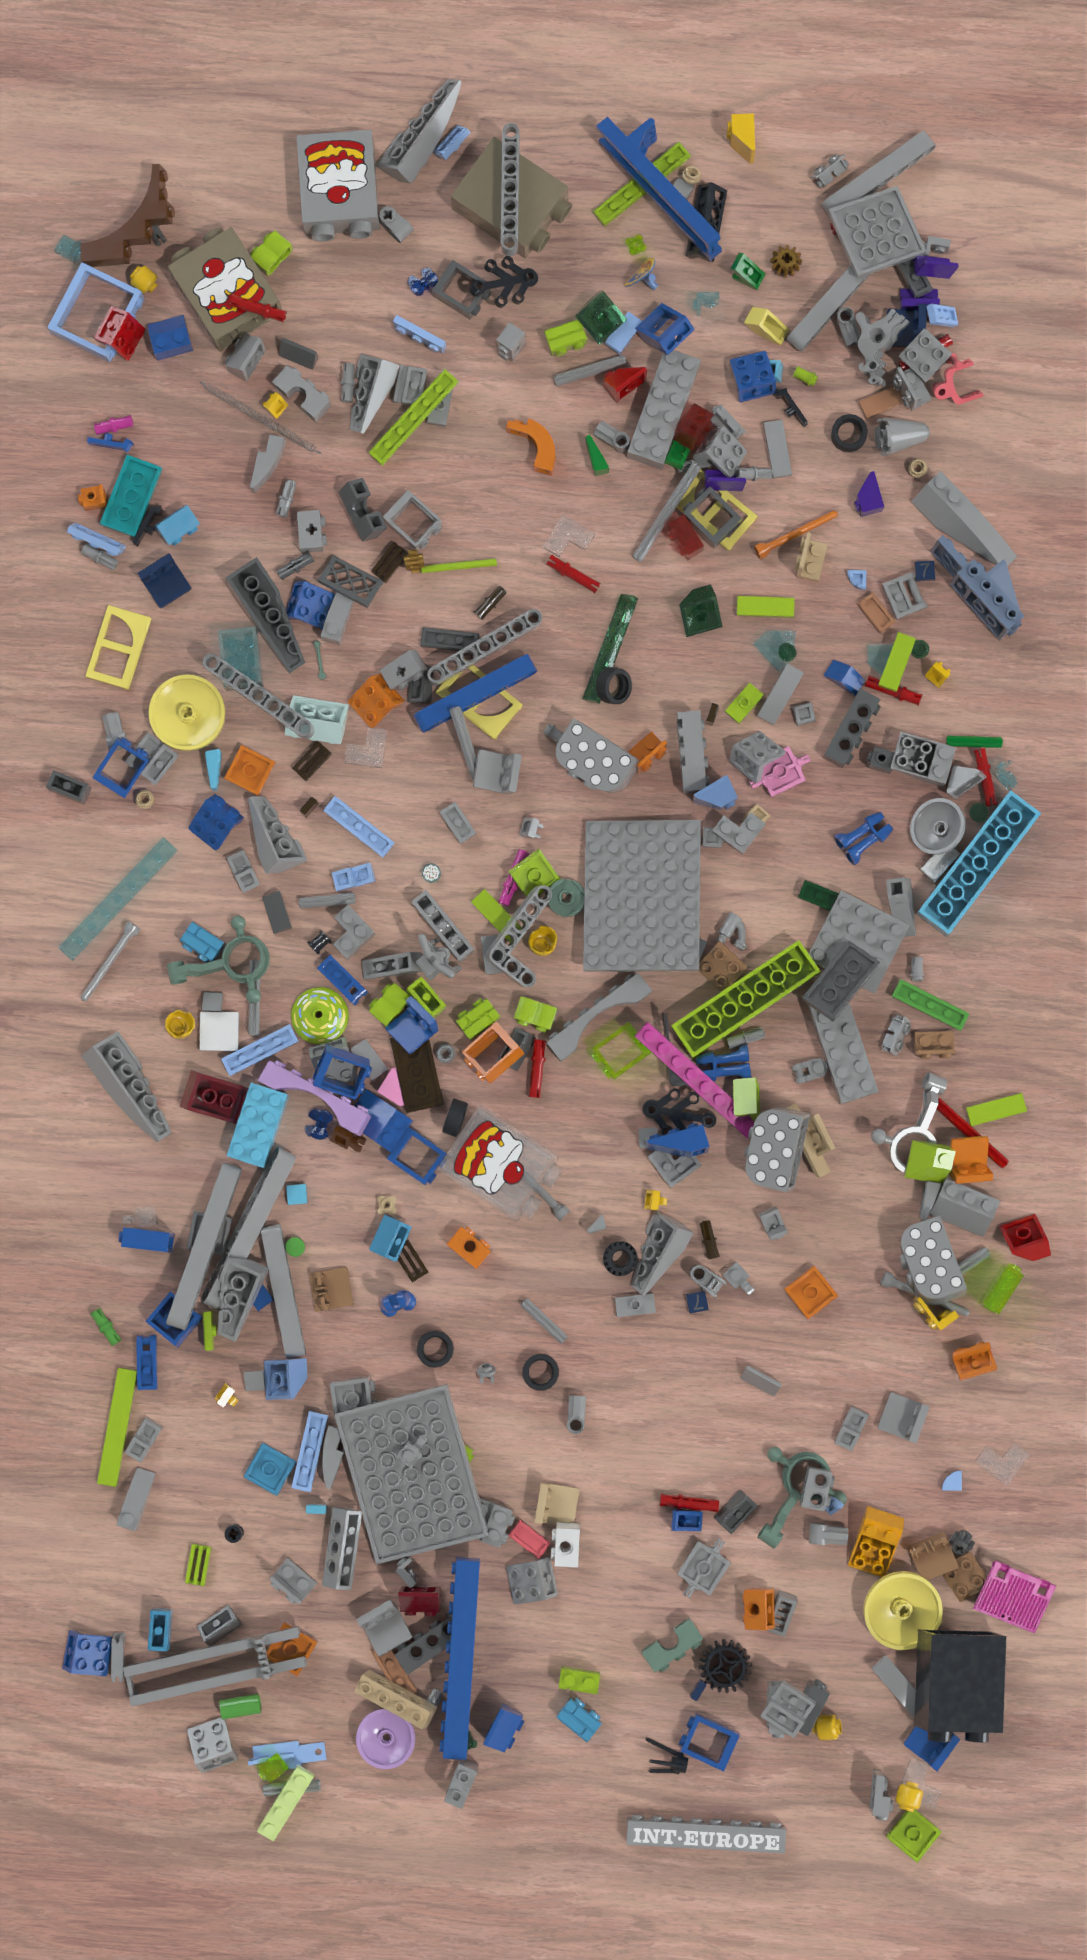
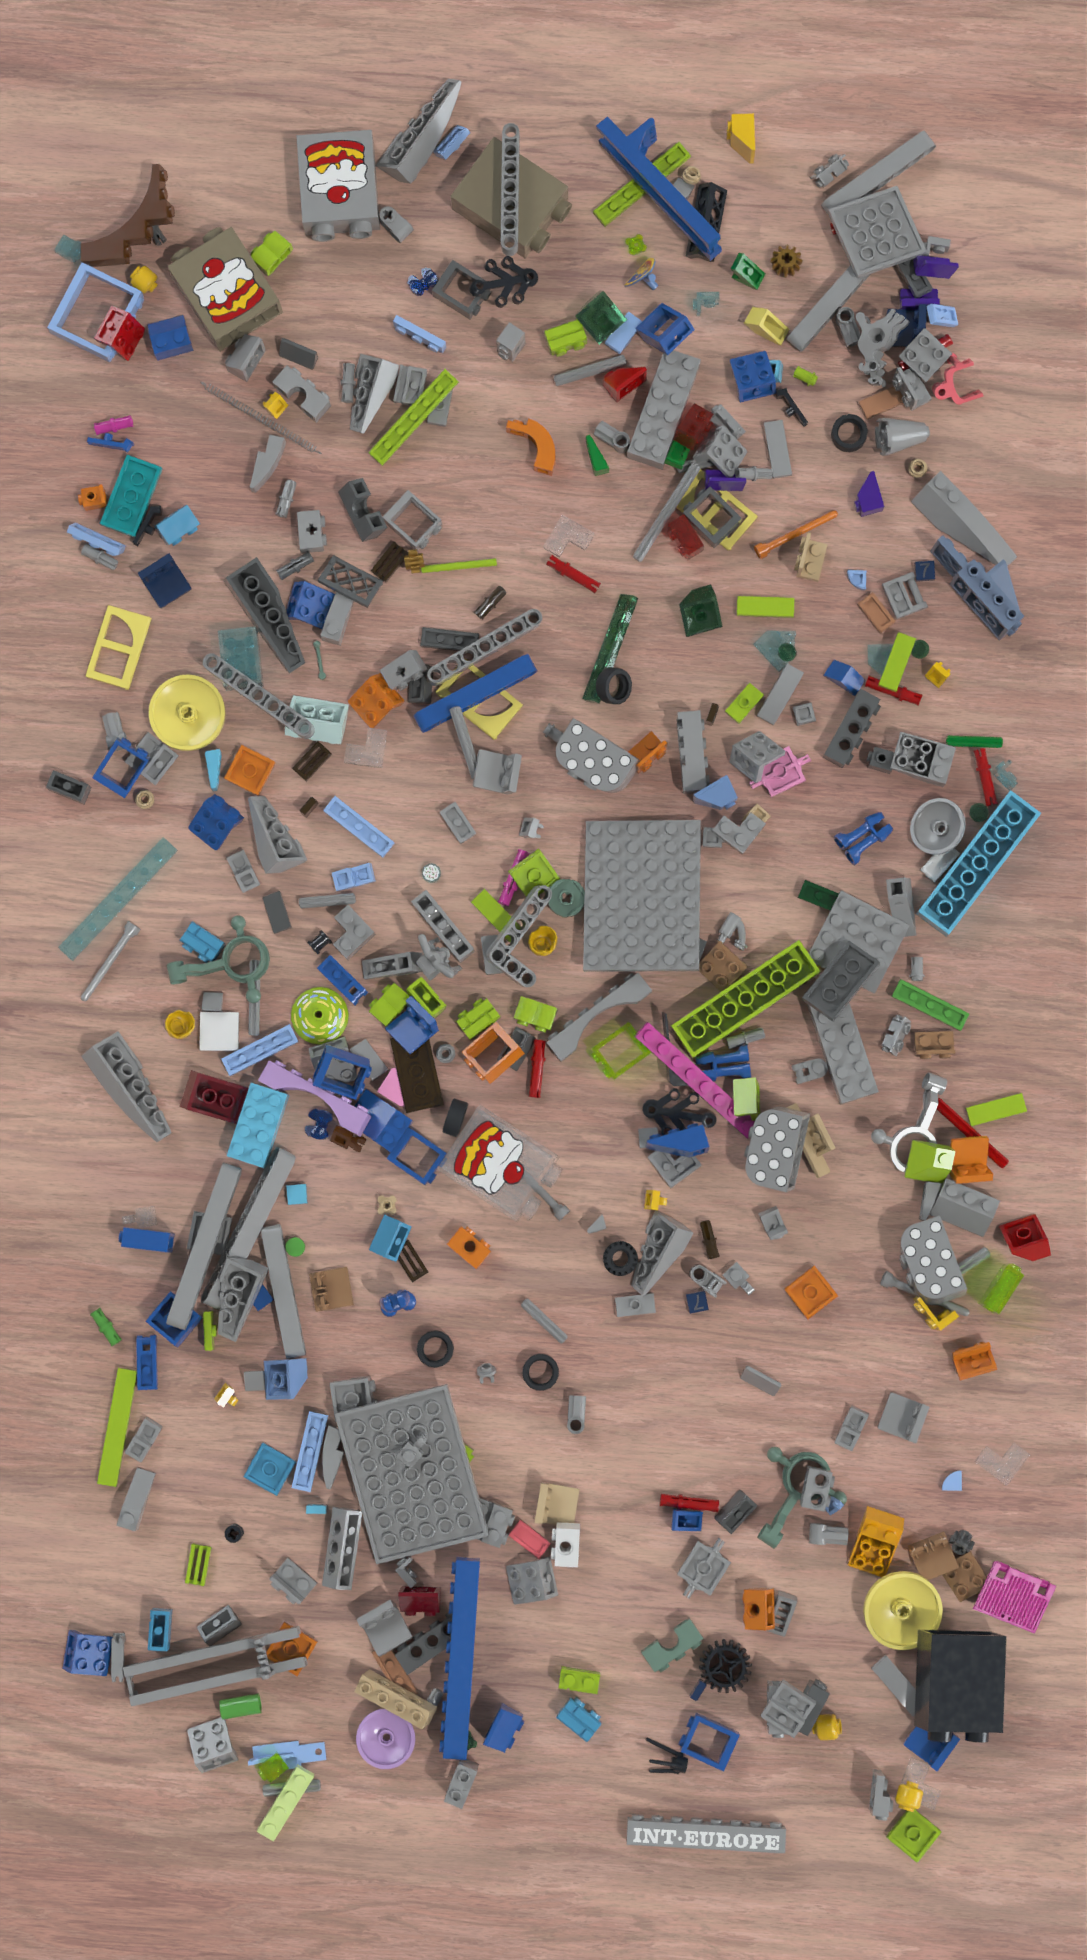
(258, 308): red pin -> none
(963, 779): light grey slope -> none

